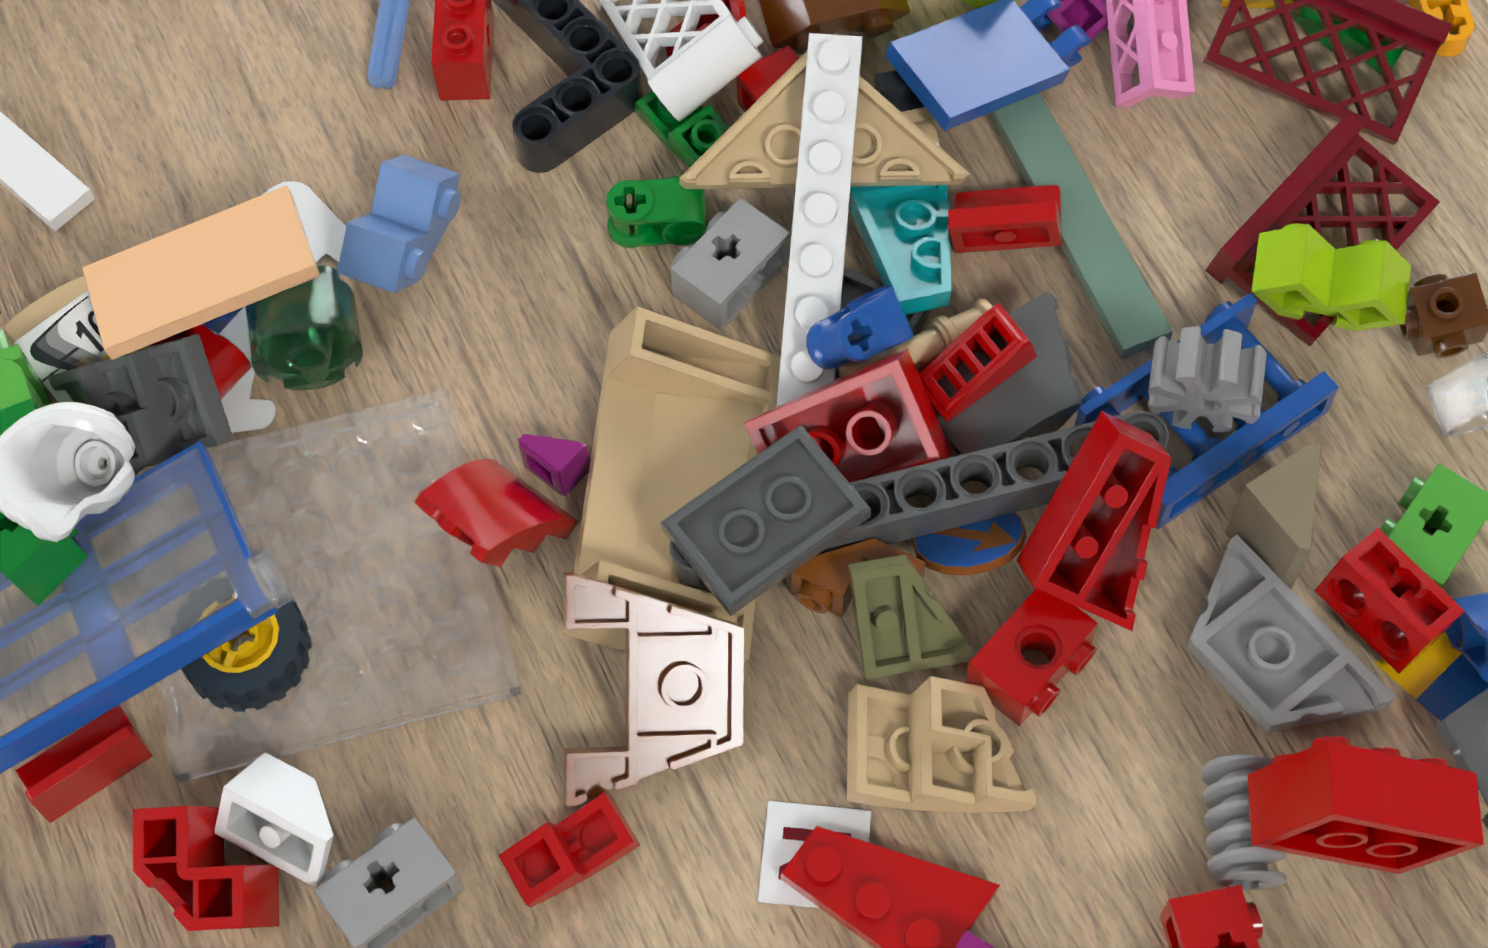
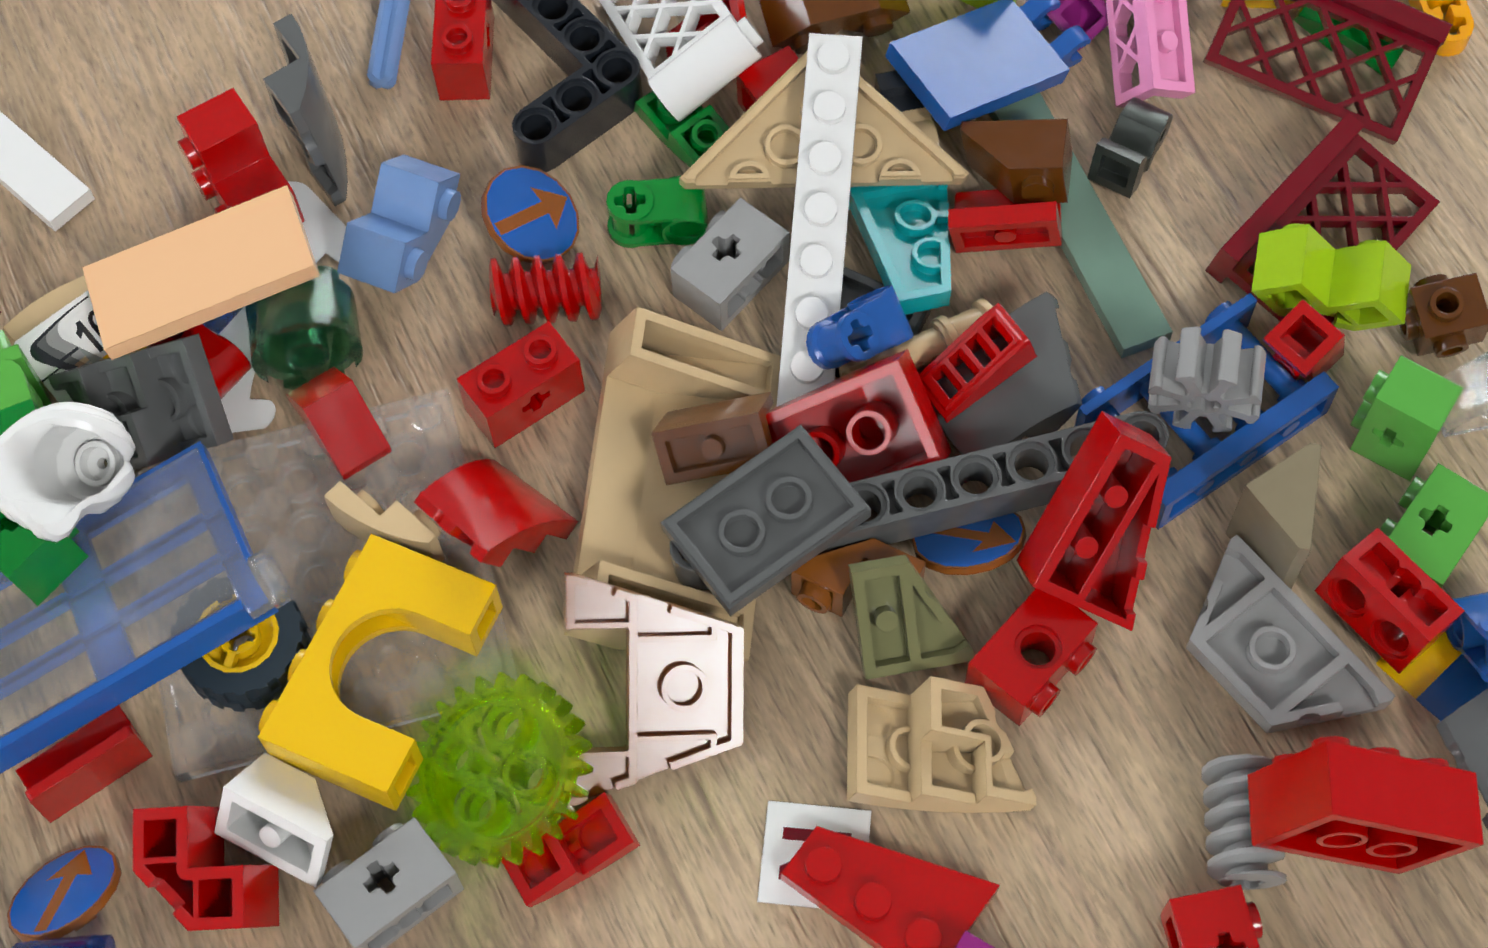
(64, 894): none -> blue piece
(229, 152): none -> red brick
(306, 111): none -> dark grey slope
(340, 421): none -> red slope
(364, 516): none -> tan slope
(381, 593): none -> yellow arch
(521, 384): none -> red brick
(529, 214): none -> blue piece
(542, 740): none -> clear neon green gear
(545, 290): none -> red piece
(555, 460): magenta slope -> none
(712, 437): none -> reddish brown panel
(1021, 157): none -> reddish brown slope
(1131, 147): none -> pearl dark grey leg
(1305, 342): none -> red brick
(1403, 416): none -> bright green brick

